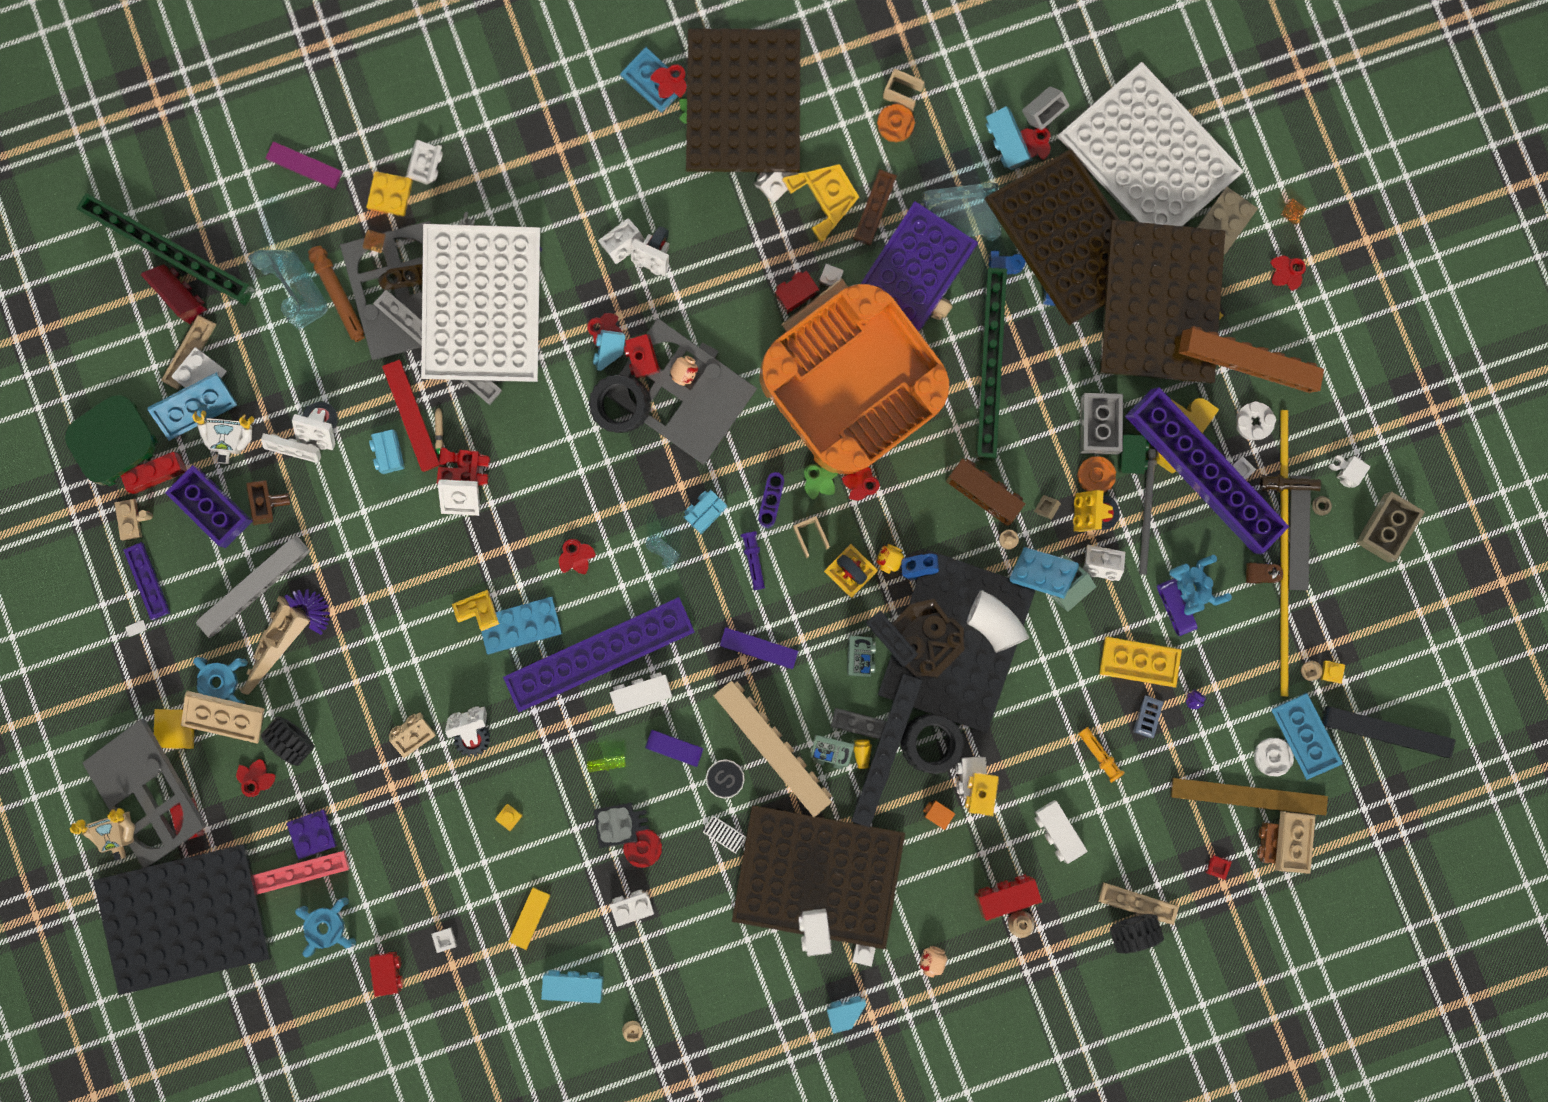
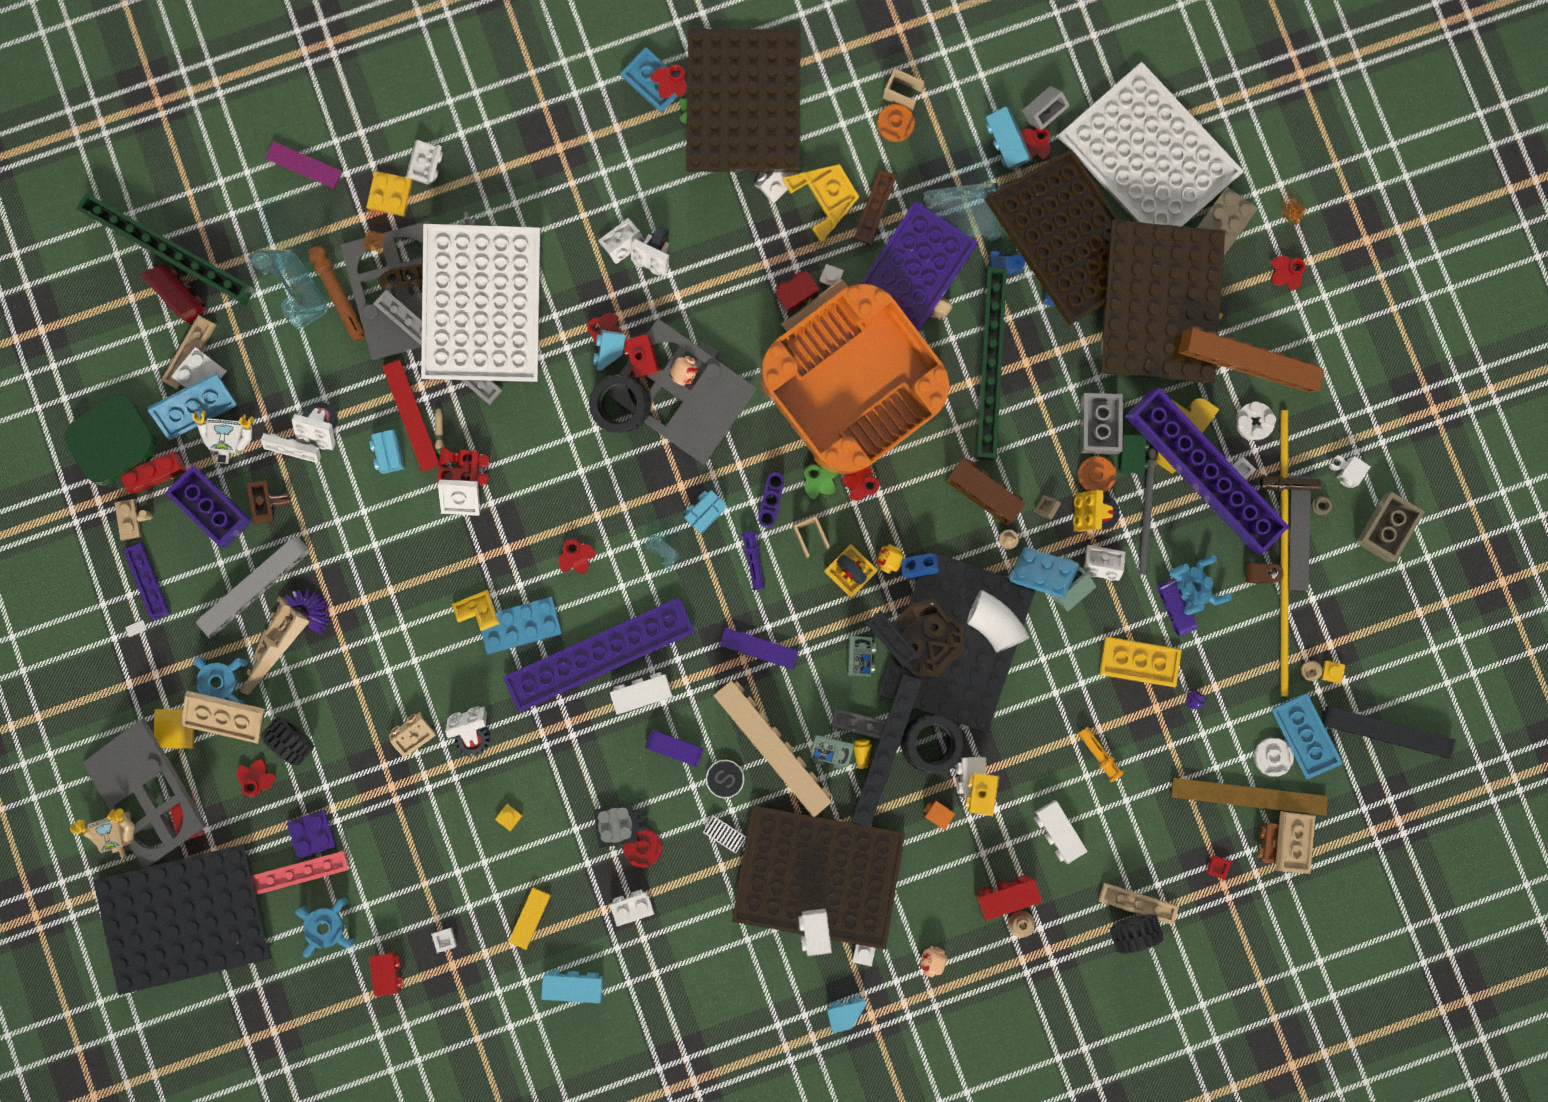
(606, 763): clear neon green axle -> none
(632, 1031): tan tile -> none
(1137, 728): sand blue slope -> none

